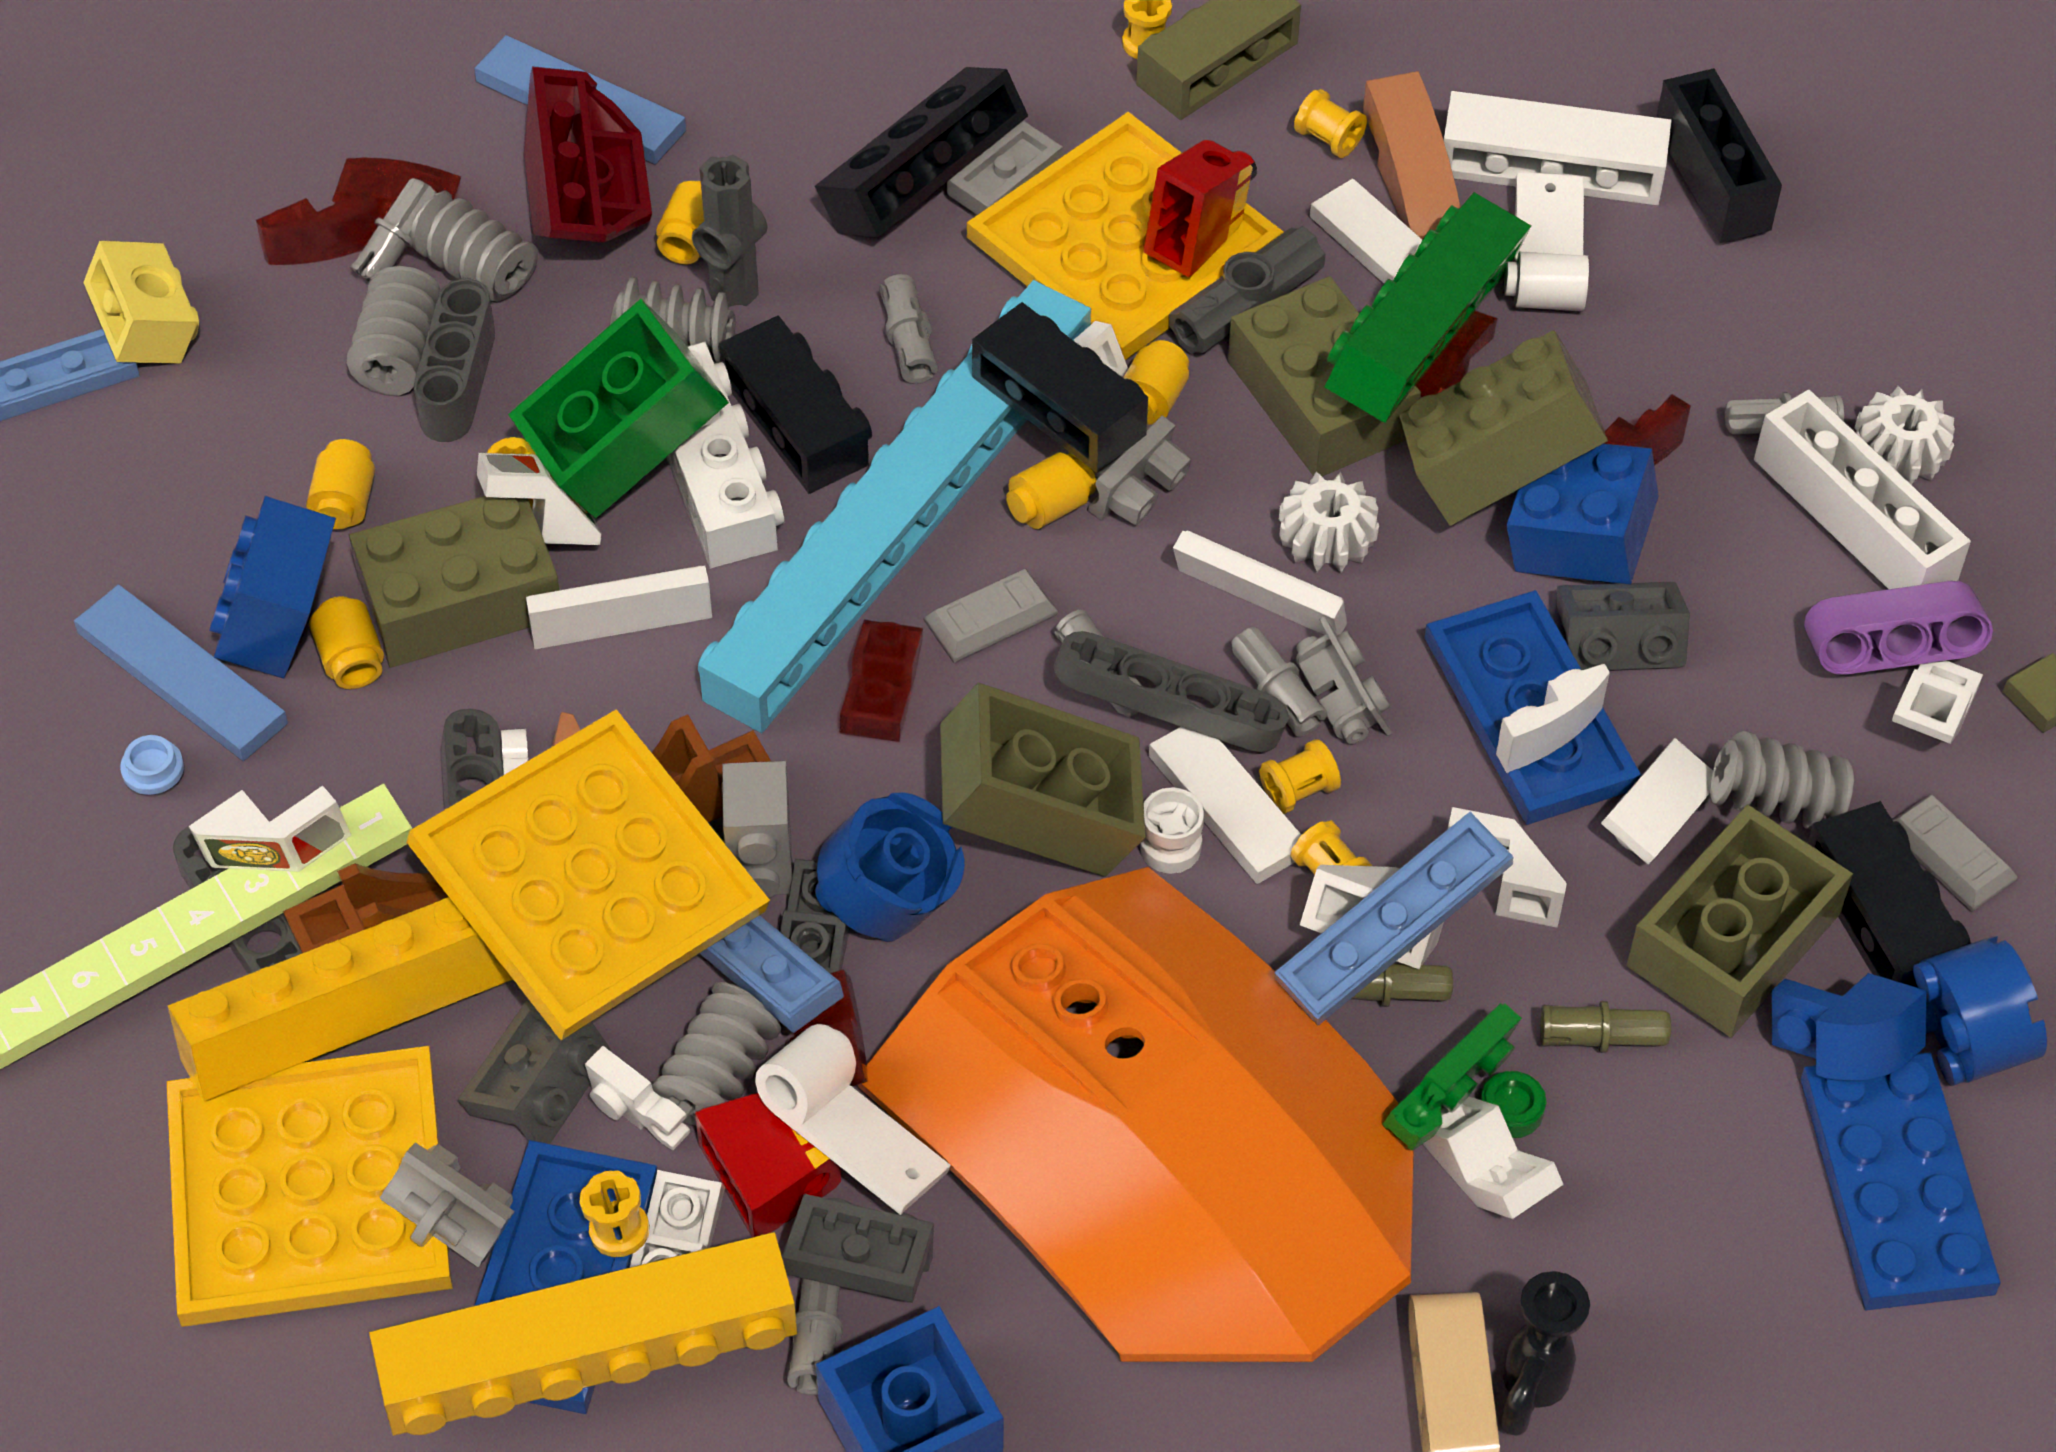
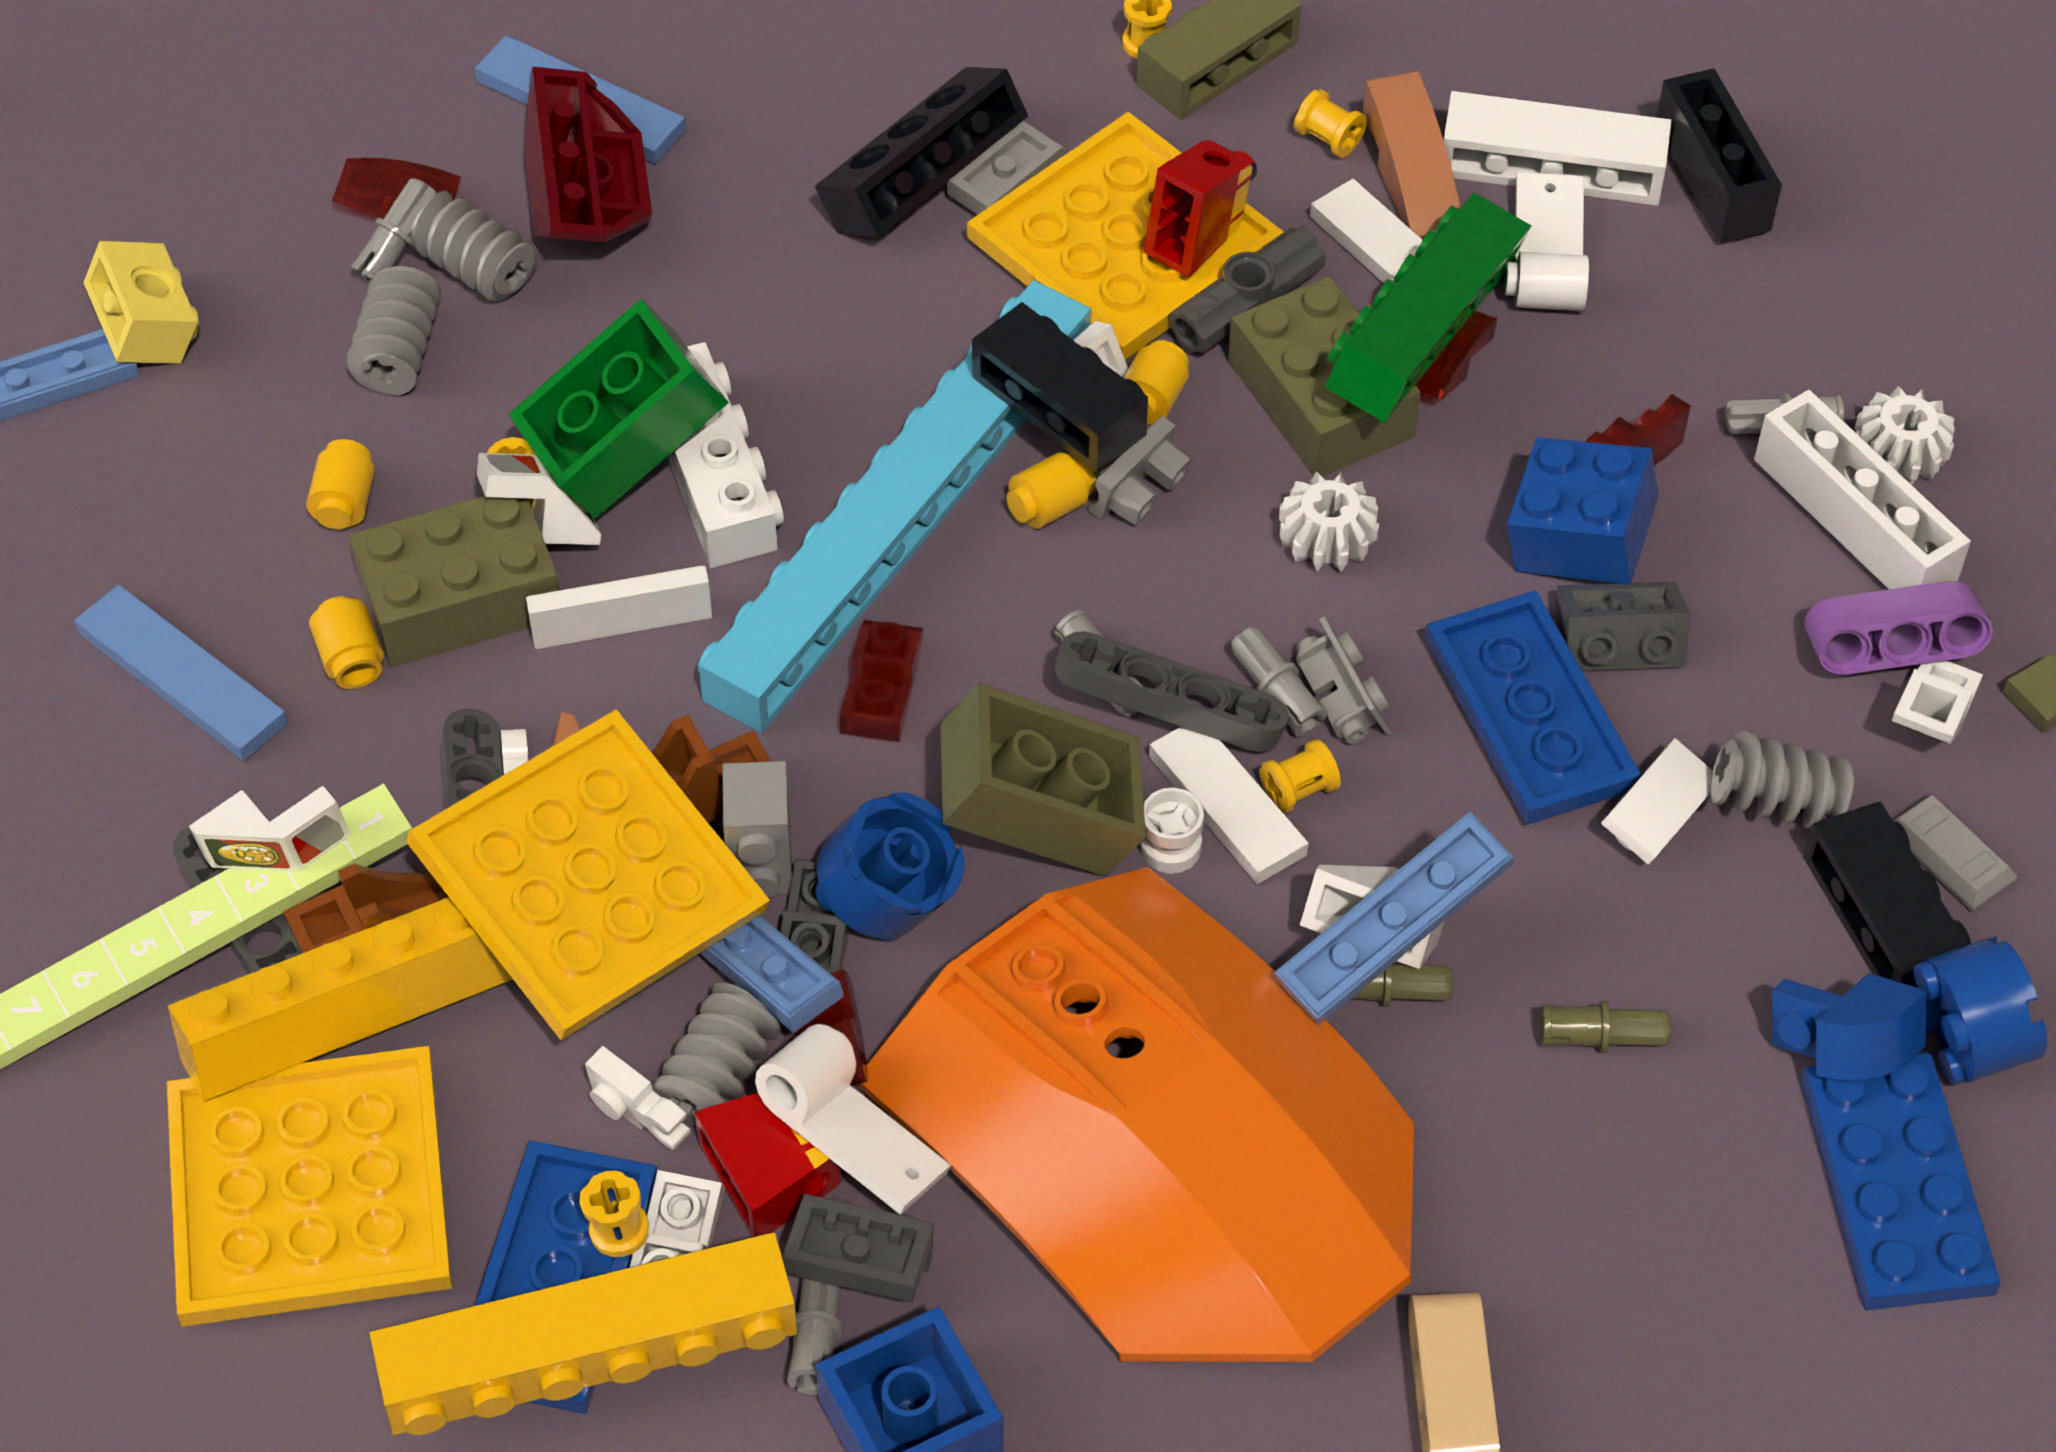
(151, 765): light blue plate -> none
(270, 586): blue brick -> none
(306, 236): clear red slope -> none
(447, 1203): light grey hips -> none
(454, 360): dark grey beam -> none
(532, 1076): dark grey bracket -> none
(678, 222): yellow brick -> none
(691, 321): light grey piece -> none
(729, 229): dark grey piece -> none
(796, 404): black brick -> none
(908, 328): light grey pin -> none
(990, 615): light grey tile -> none
(1258, 583): white tile -> none
(1323, 846): yellow bush -> none
(1451, 1081): green hinge -> none
(1485, 1162): white slope -> none
(1502, 427): olive brick -> none
(1519, 1099): green tile -> none
(1531, 886): white slope -> none
(1542, 1351): black piece -> none
(1568, 708): white slope -> none
(1739, 920): olive brick -> none

